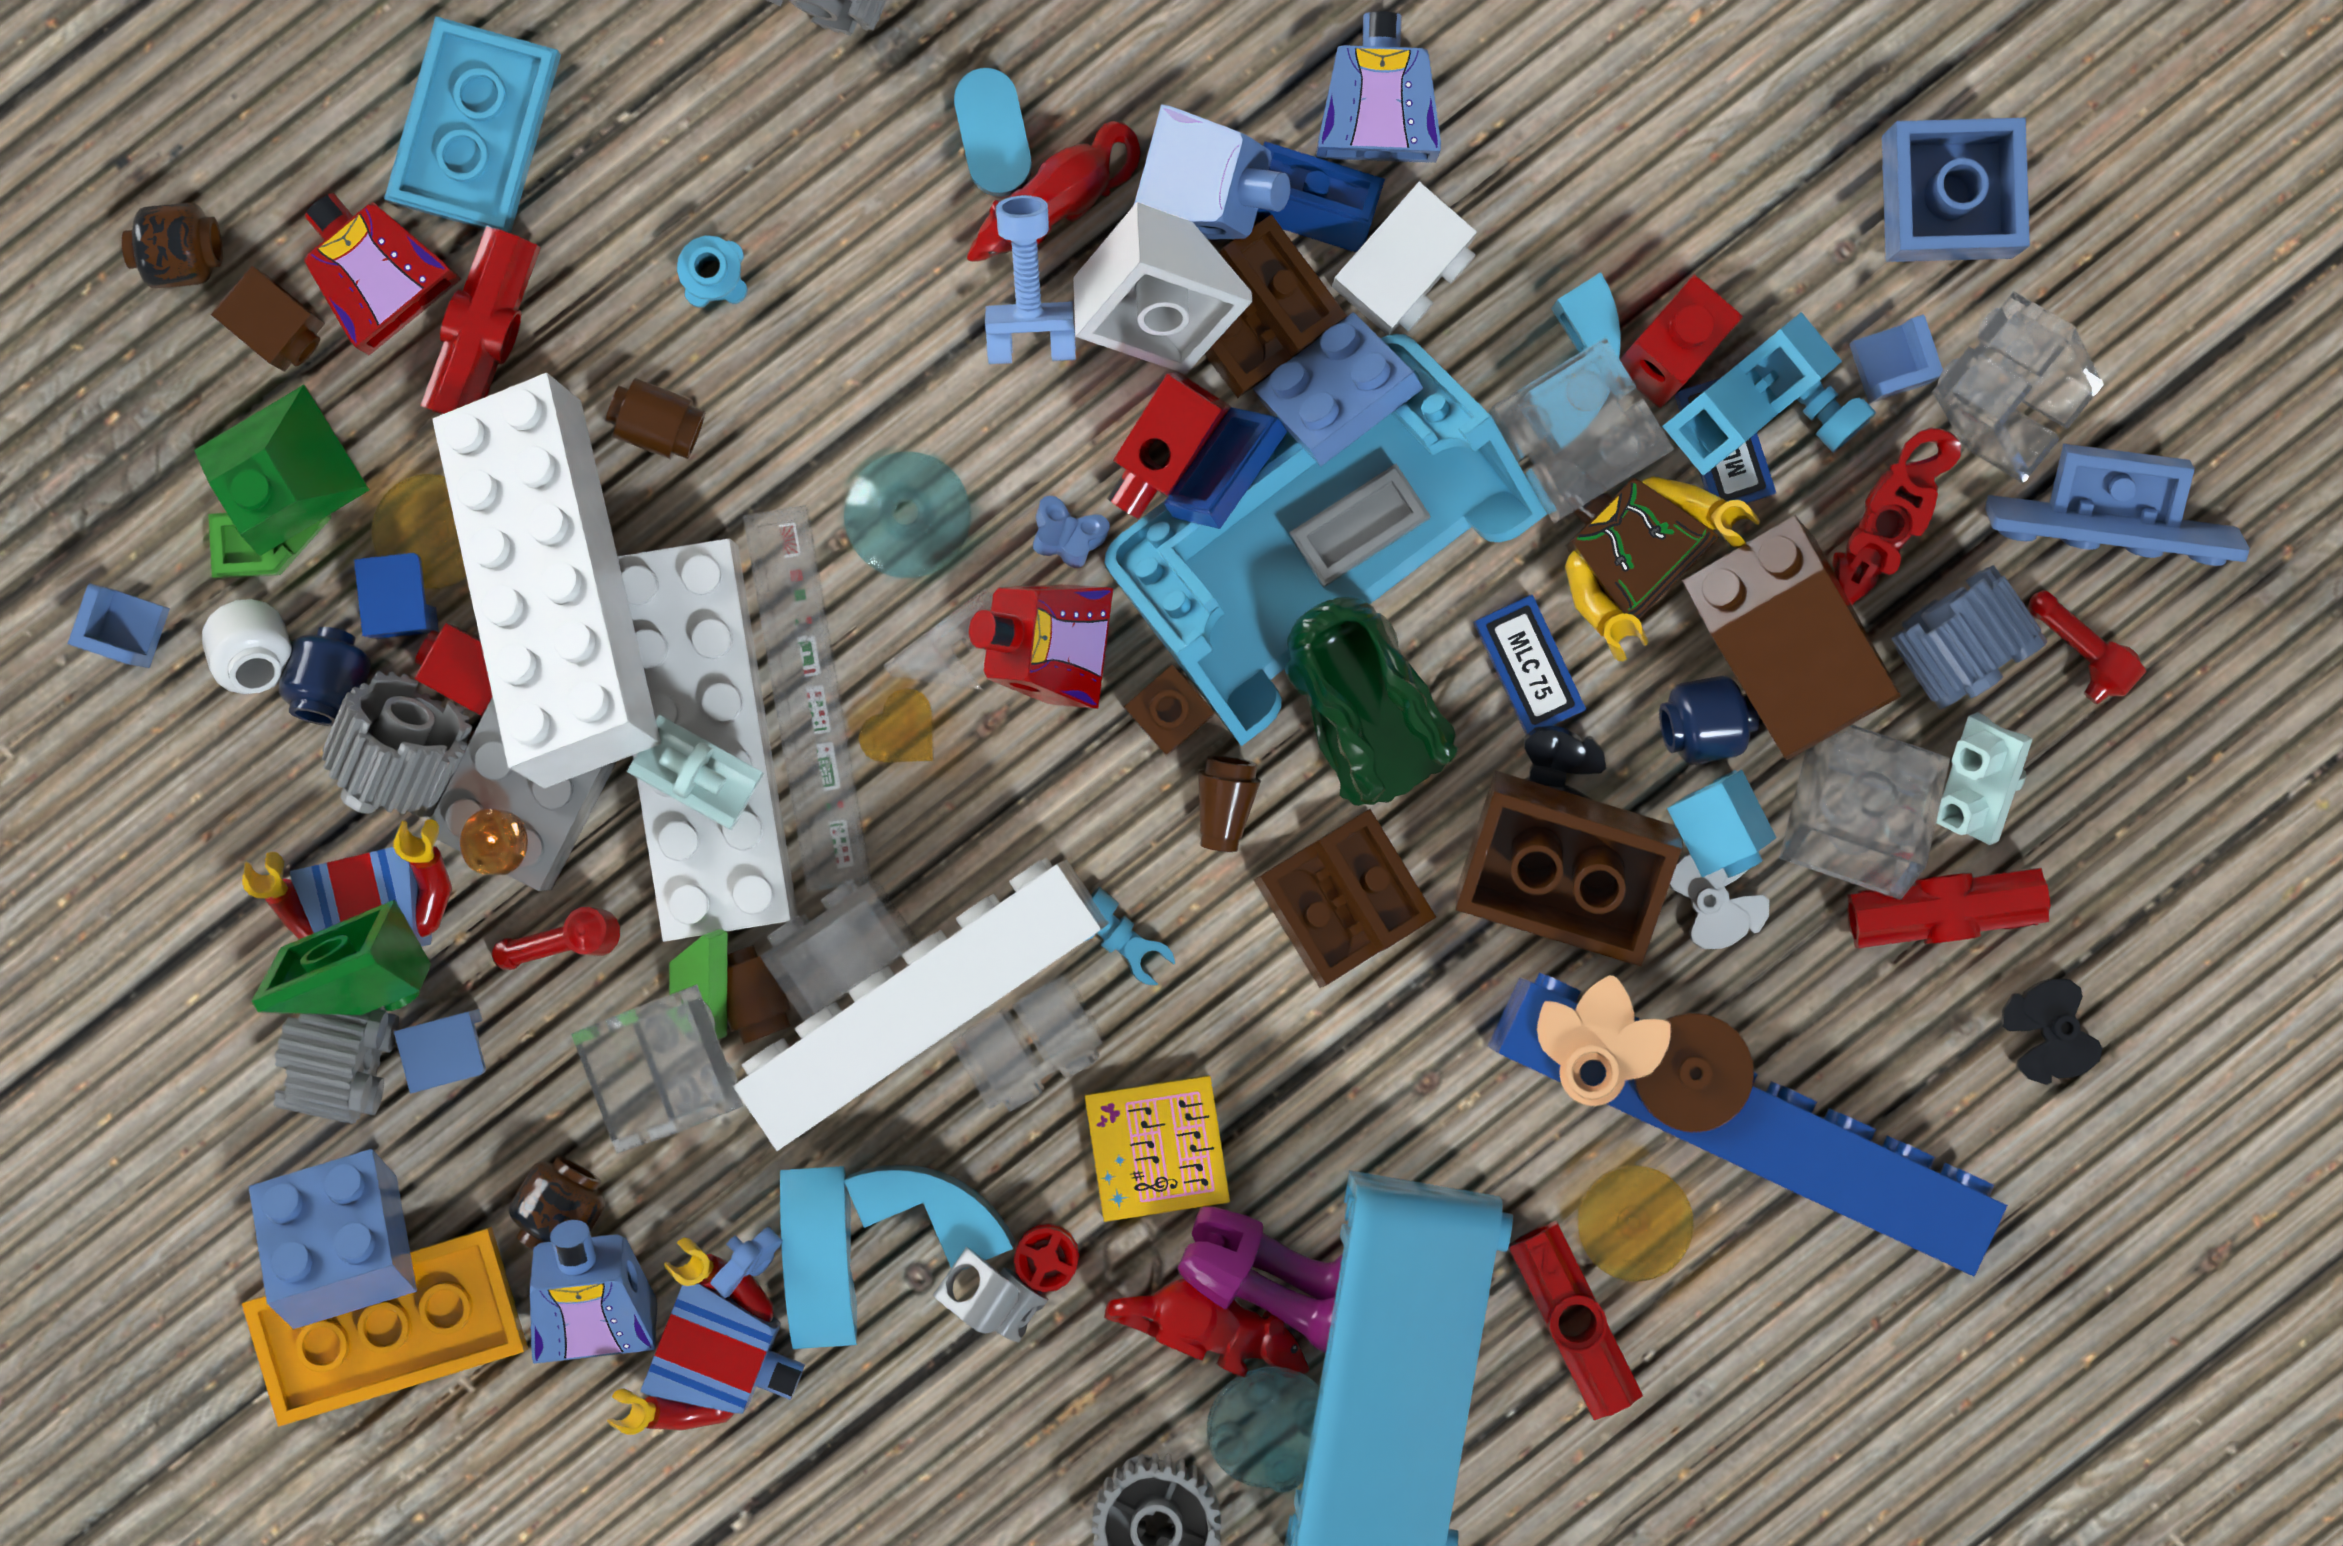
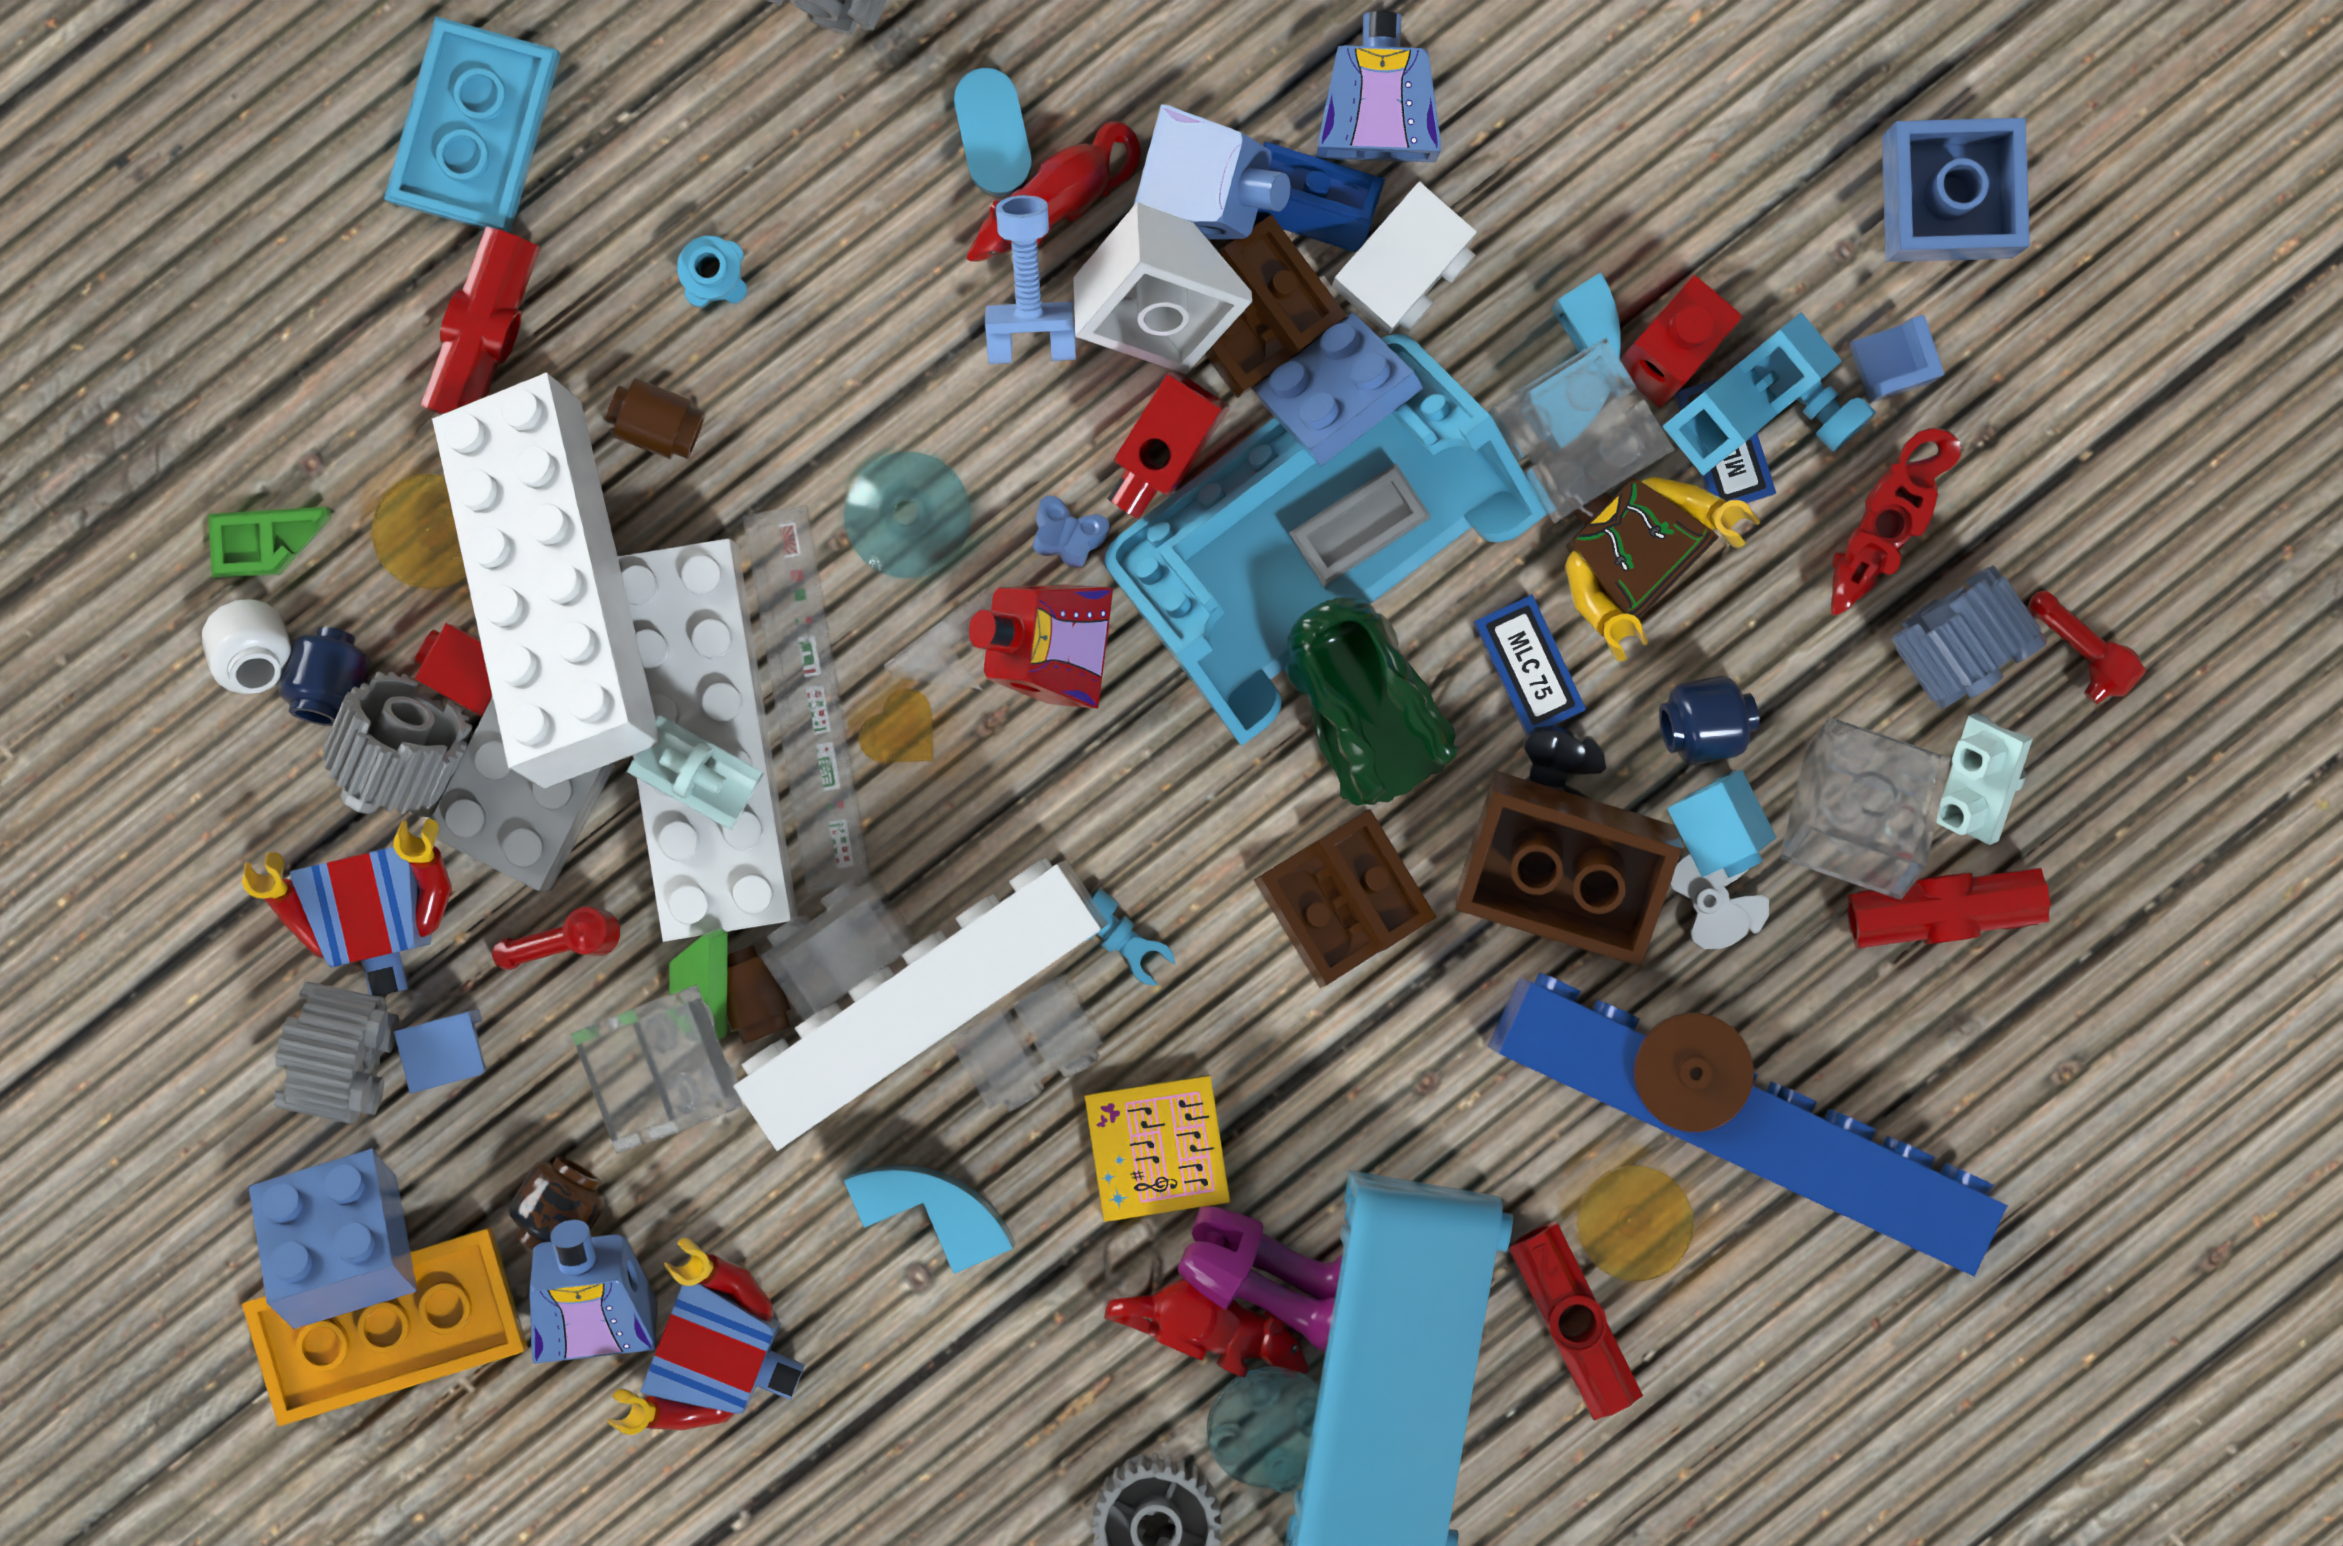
(118, 626): medium blue panel -> none
(173, 245): reddish brown head -> none
(269, 320): reddish brown brick -> none
(280, 471): green slope -> none
(347, 968): green slope -> none
(372, 271): torso -> none
(393, 597): blue panel -> none
(493, 842): clear orange tile -> none
(748, 1258): medium blue piece -> none
(817, 1257): medium azure brick -> none
(998, 1304): light grey leg -> none
(1041, 1267): red wheel -> none
(1169, 710): reddish brown brick -> none
(1225, 467): blue tile -> none
(1225, 800): reddish brown cone -> none
(1604, 1032): light nougat plate -> none
(1791, 637): reddish brown slope -> none
(2024, 359): clear piece -> none
(2052, 1008): black piece -> none
(2119, 502): medium blue bracket -> none

